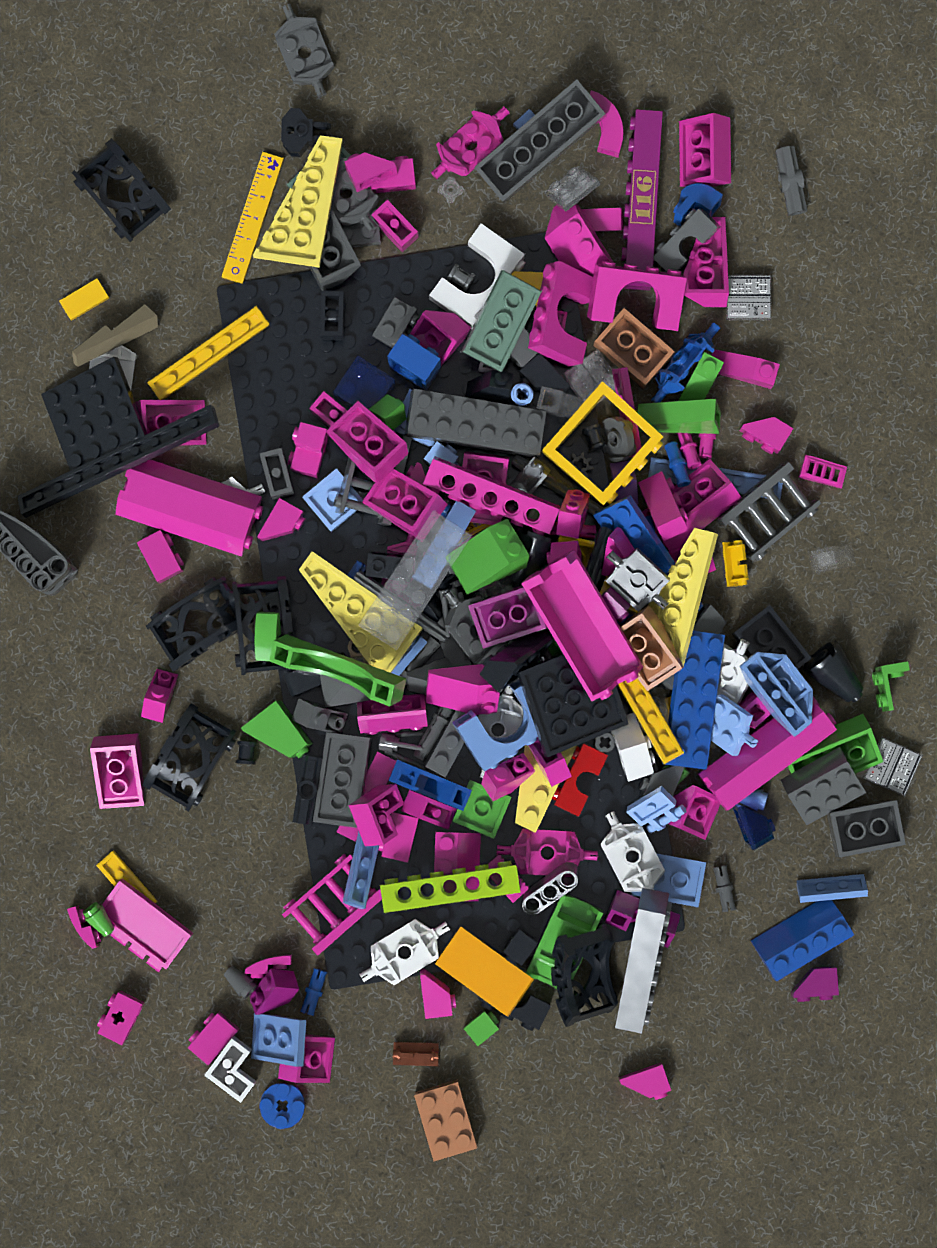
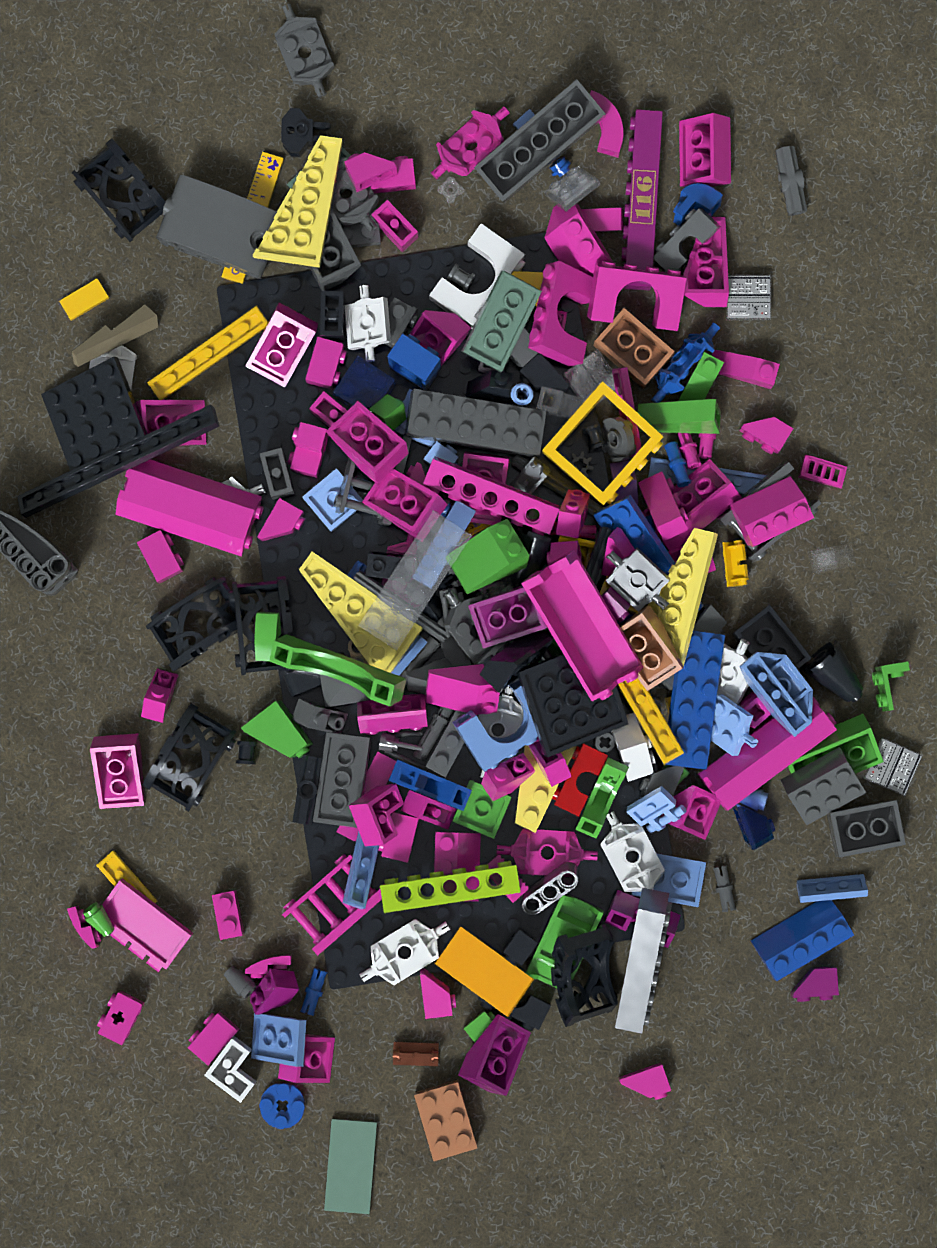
(215, 225): none -> dark grey panel
(228, 914): none -> dark pink brick
(282, 344): none -> dark pink slope
(325, 363): none -> dark pink brick
(350, 1166): none -> sand green tile
(367, 323): none -> white plate
(495, 1056): none -> magenta slope
(560, 167): none -> blue plate
(601, 797): none -> bright green arch
(771, 511): none -> dark pink slope

